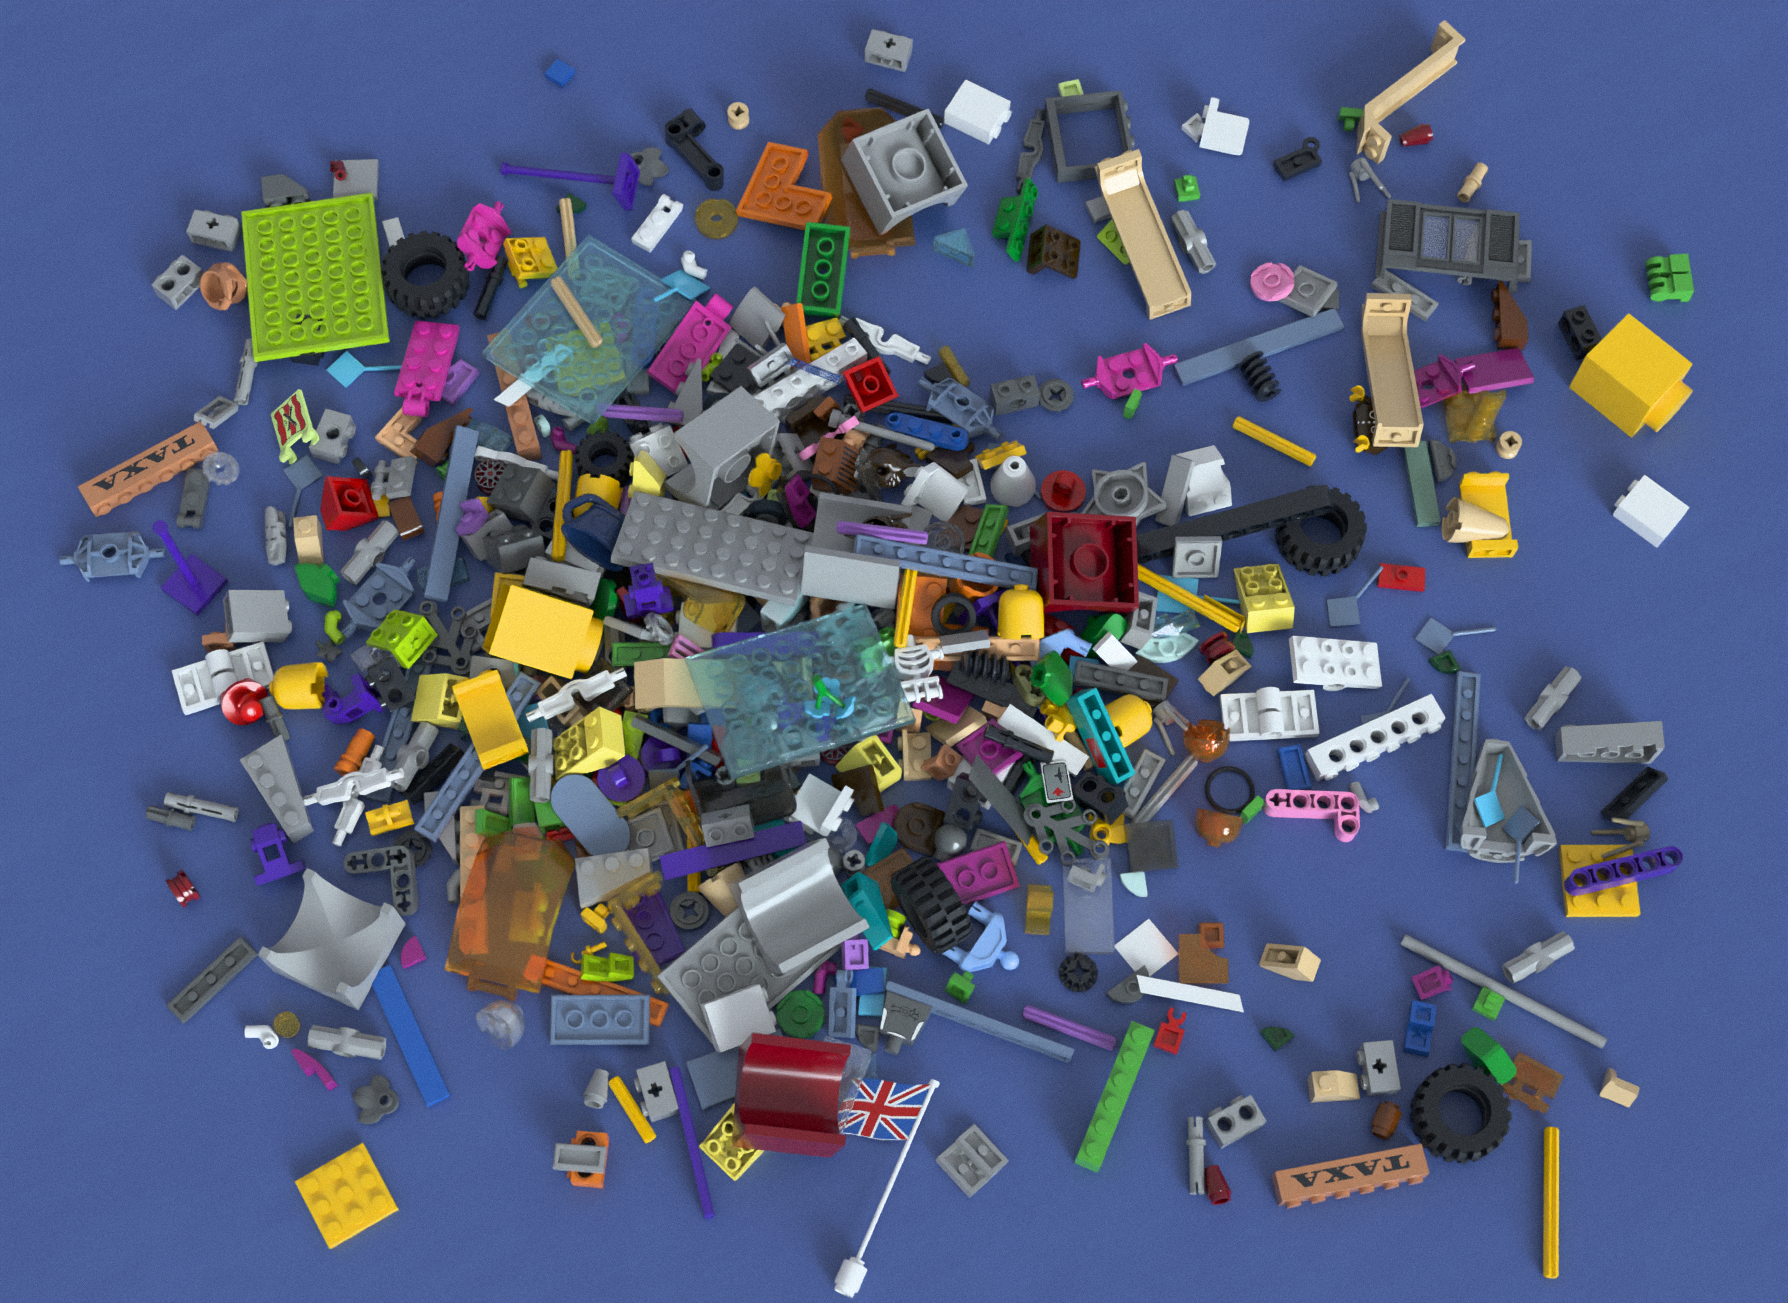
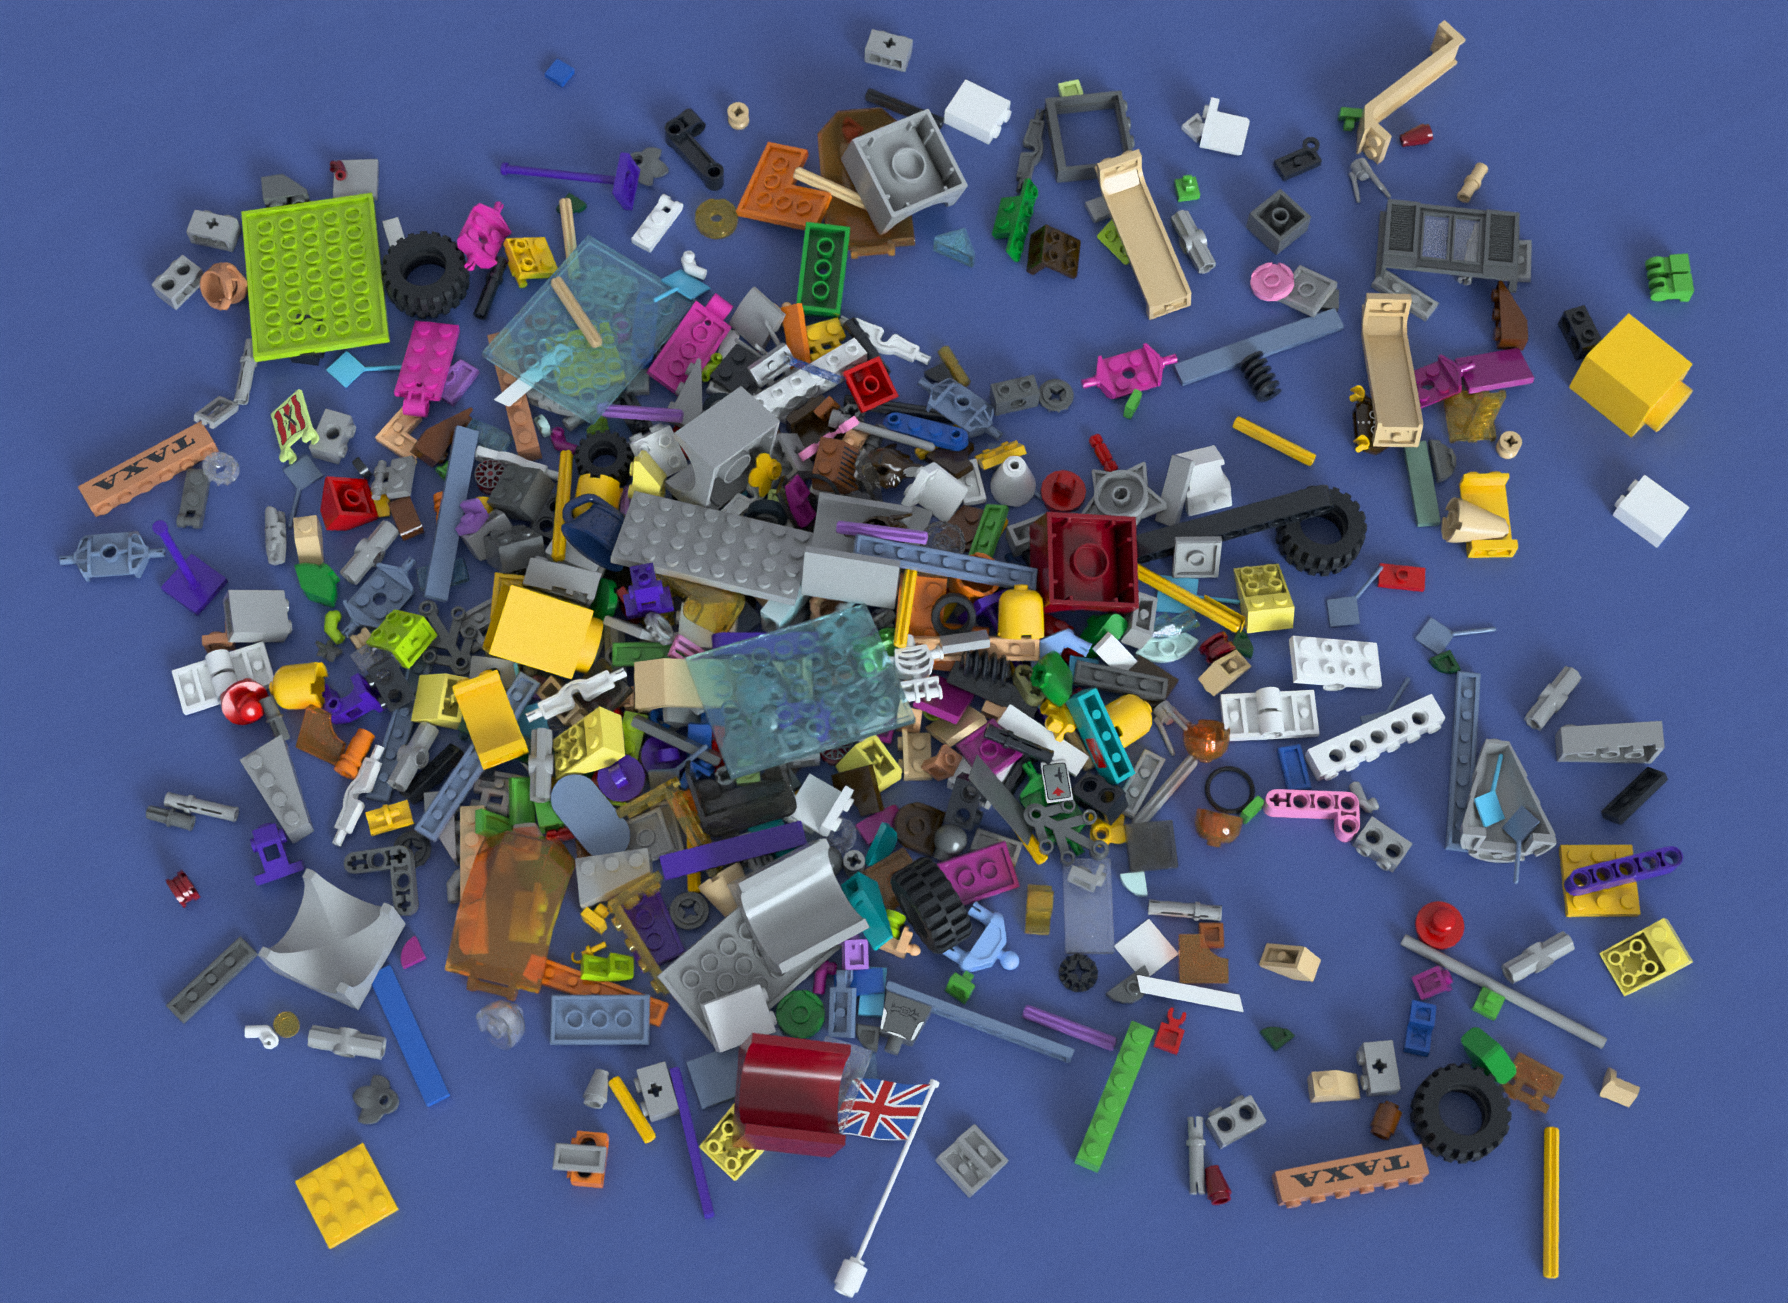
(310, 1066): magenta slope -> none
(318, 736): none -> clear orange tile
(360, 639): none -> tan wheel
(365, 784): white piece -> none
(727, 825): light grey brick -> none
(828, 186): none -> tan axle
(828, 692): medium azure plant -> none
(1103, 453): none -> red axle
(1187, 910): none -> light grey pin
(1278, 221): none -> dark grey brick
(1385, 840): none -> light grey brick
(1439, 925): none -> red plate
(1636, 832): dark tan plant -> none
(1646, 957): none -> light yellow slope

